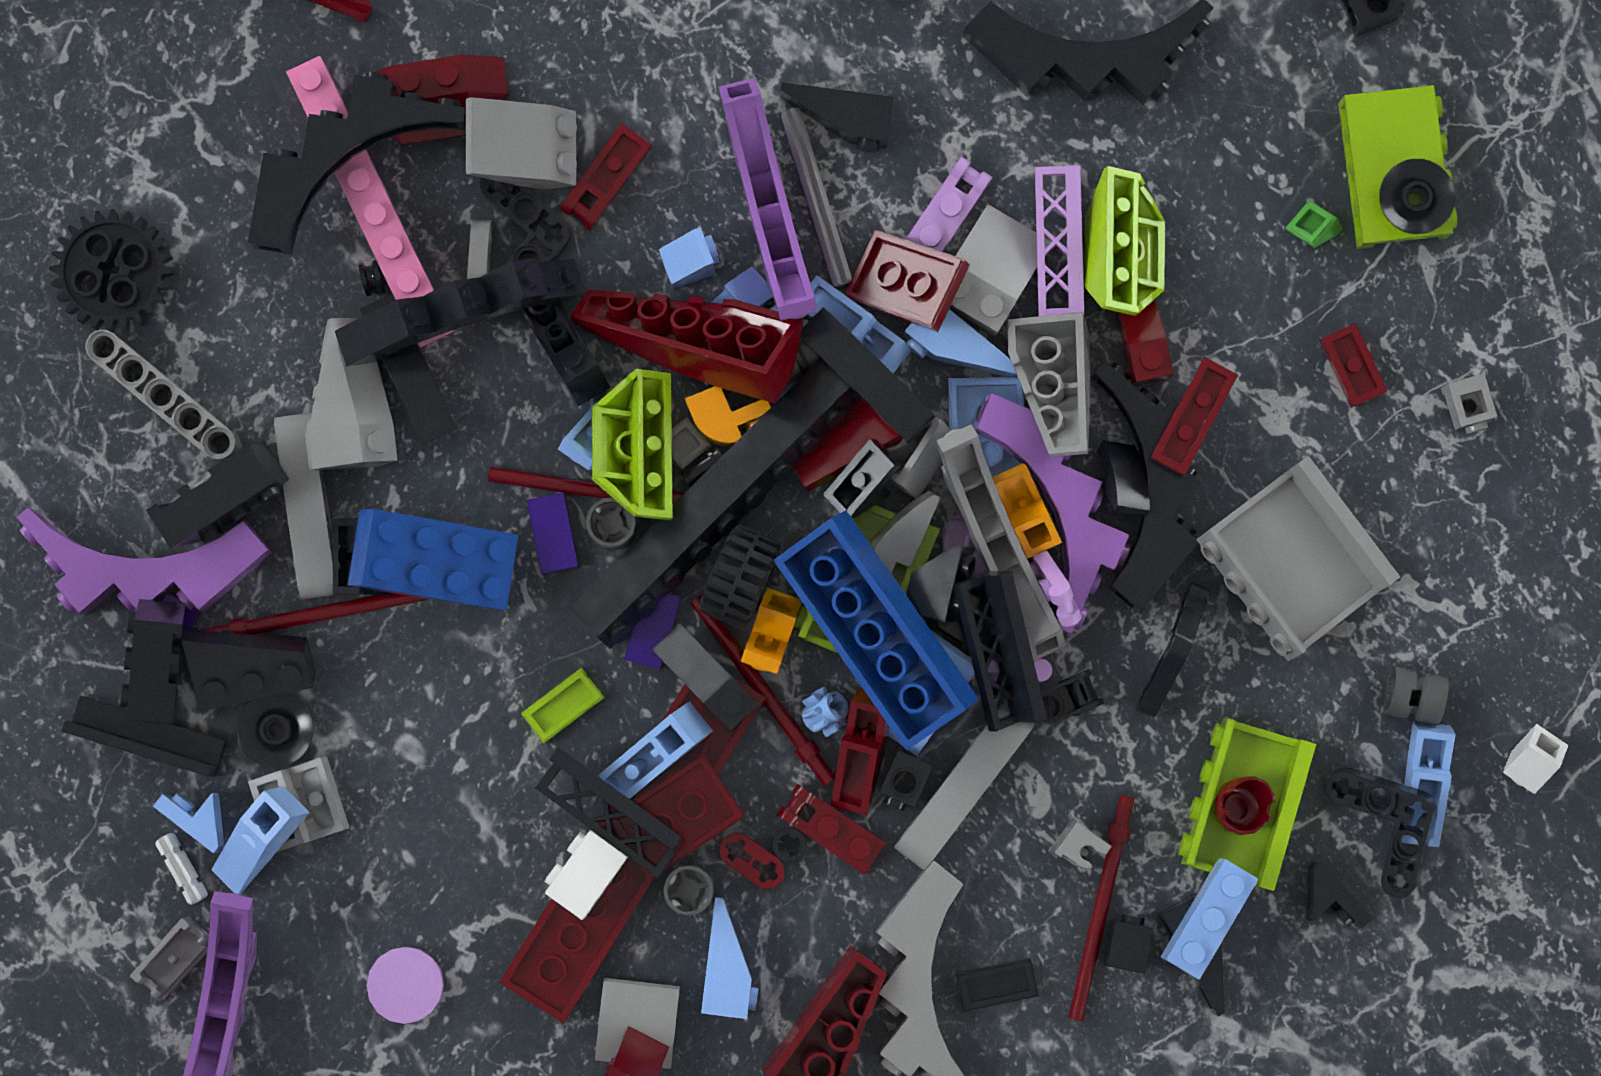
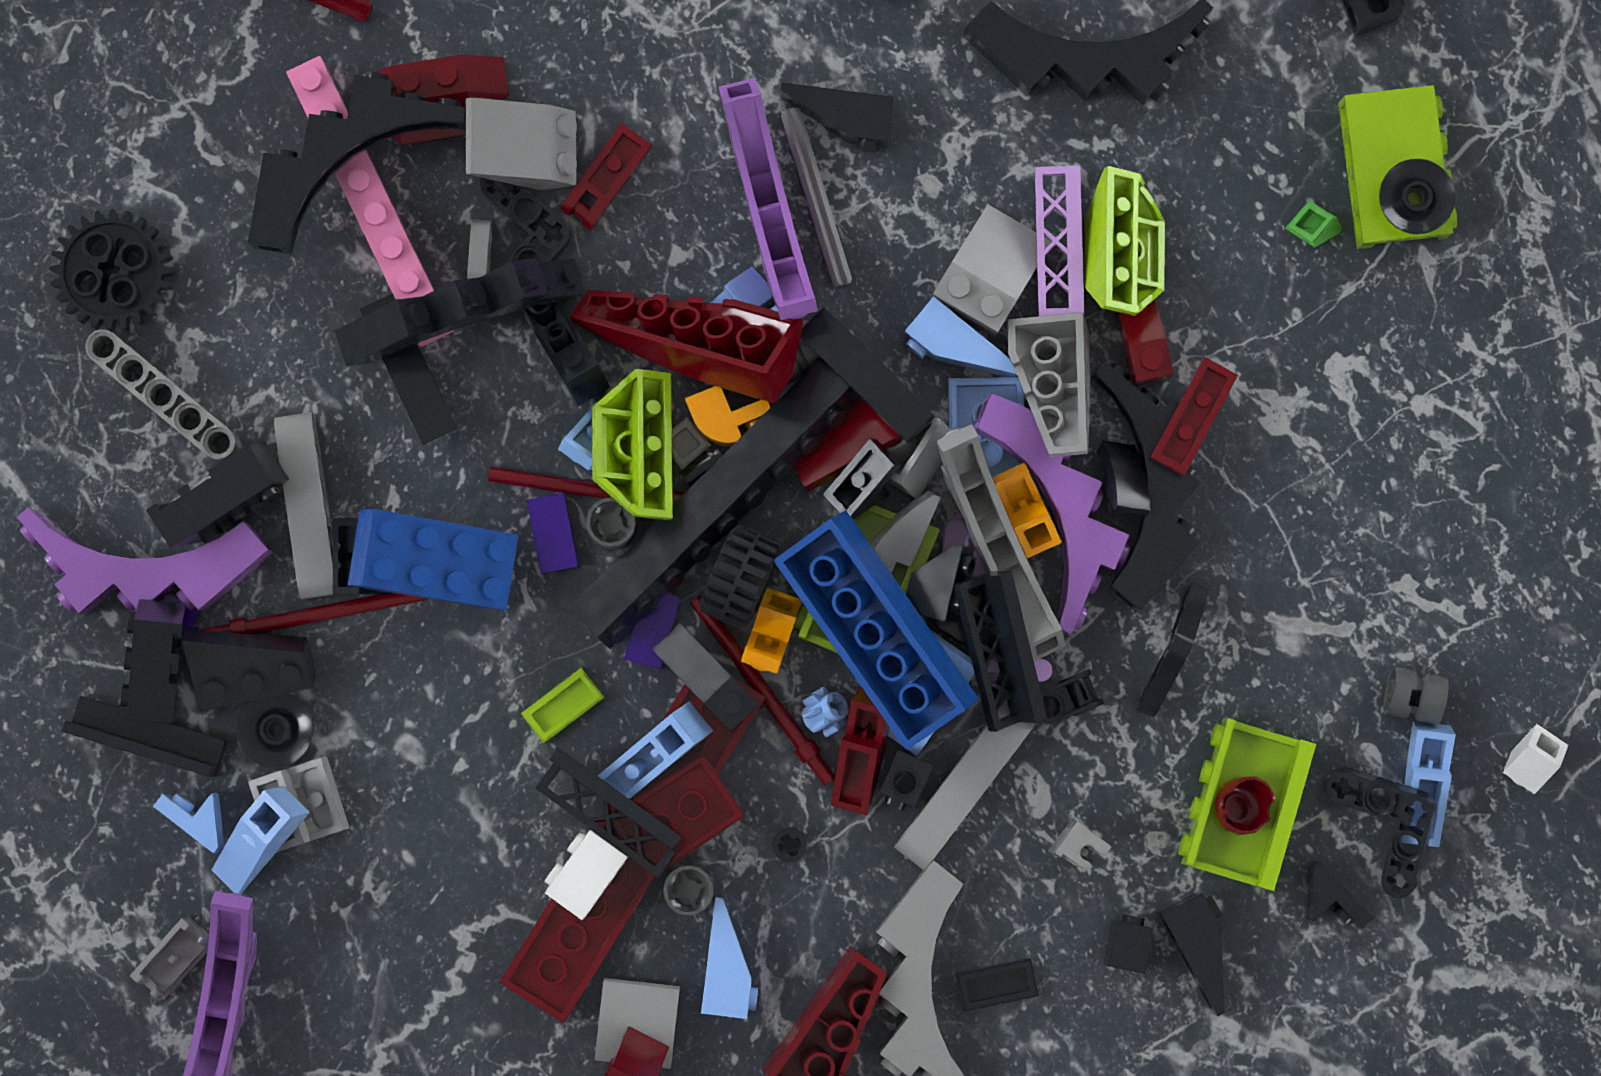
(181, 868): white axle -> none
(349, 412): light grey wedge -> none
(371, 278): black bush -> none
(405, 985): lavender tile -> none
(689, 258): light blue slope -> none
(745, 868): dark red beam -> none
(832, 830): dark red plate -> none
(874, 336): light blue slope -> none
(907, 280): tile -> none
(949, 207): lavender plate -> none
(1055, 588): lavender plate -> none
(1118, 834): dark red bar -> none
(1209, 918): light blue brick -> none
(1297, 558): light grey panel -> none
(1353, 365): dark red plate -> none
(1476, 391): light grey brick -> none

